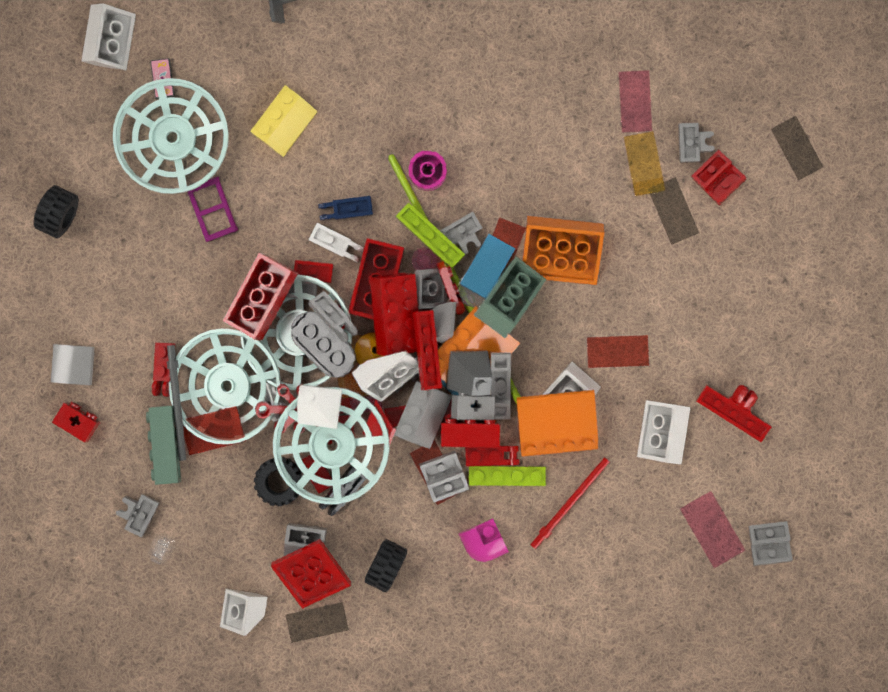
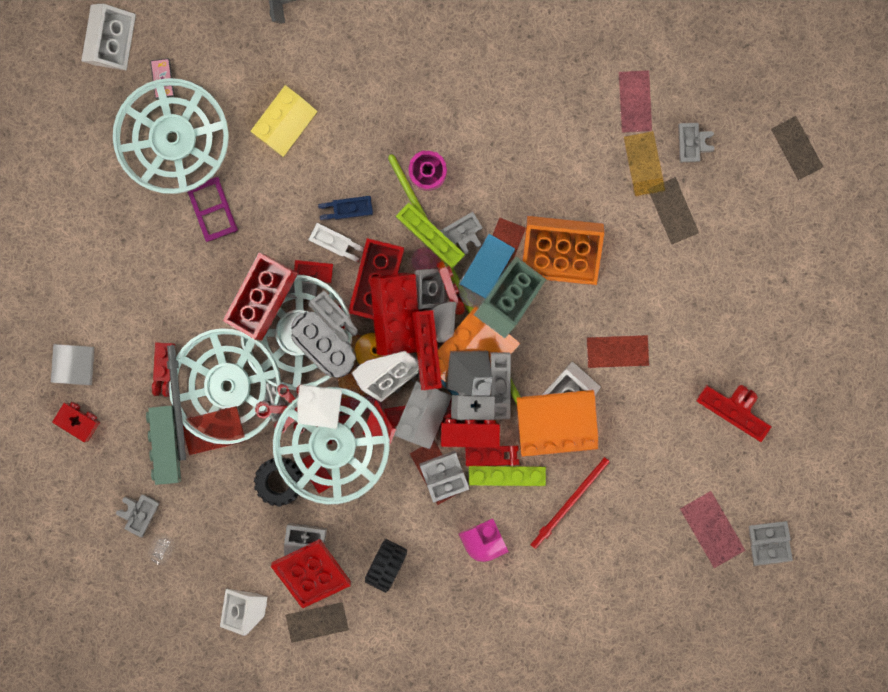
(56, 211): black tyre -> none
(346, 489): black hinge -> none
(663, 432): white slope -> none
(718, 177): red slope -> none

